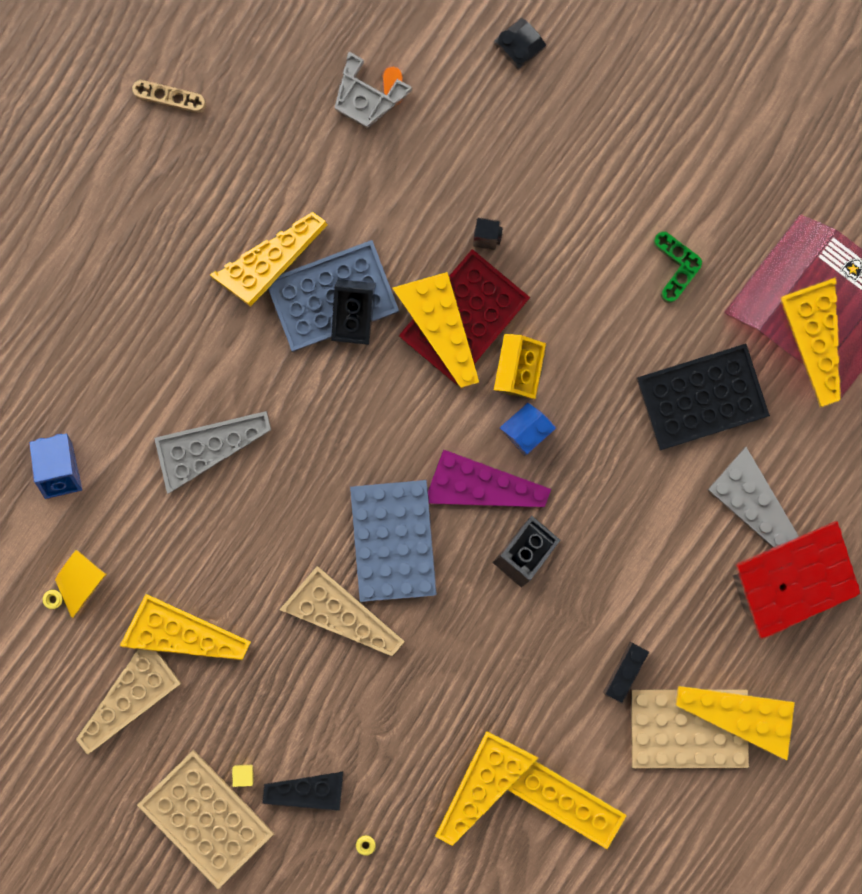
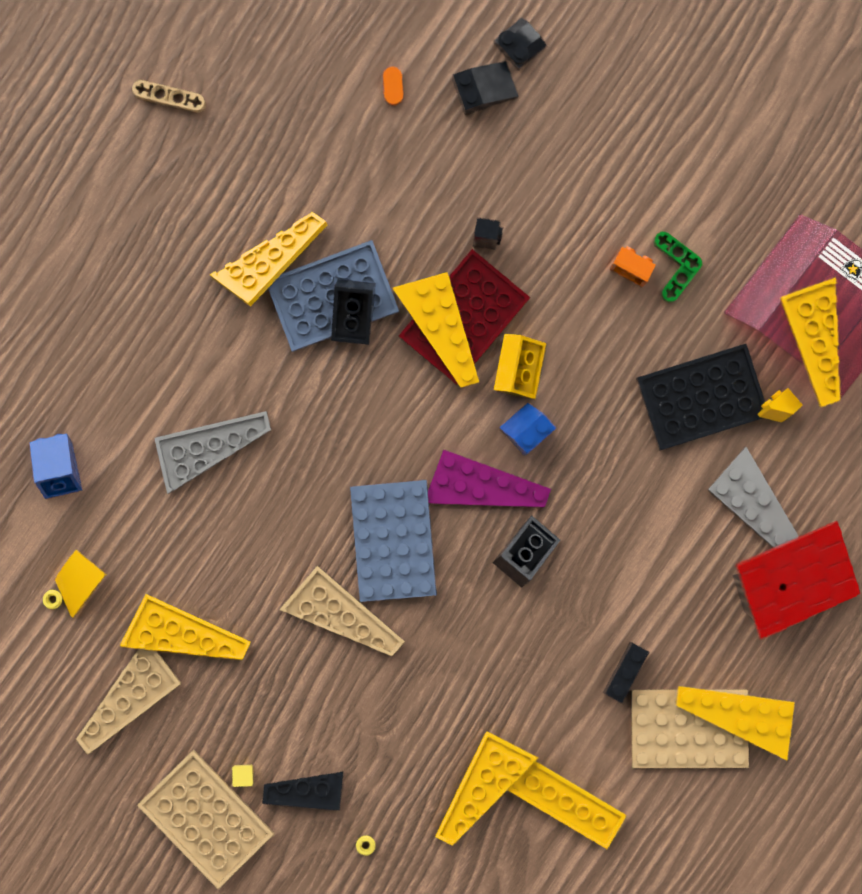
(362, 101): light grey wing -> none
(484, 86): none -> black slope
(633, 266): none -> orange slope
(781, 407): none -> yellow slope

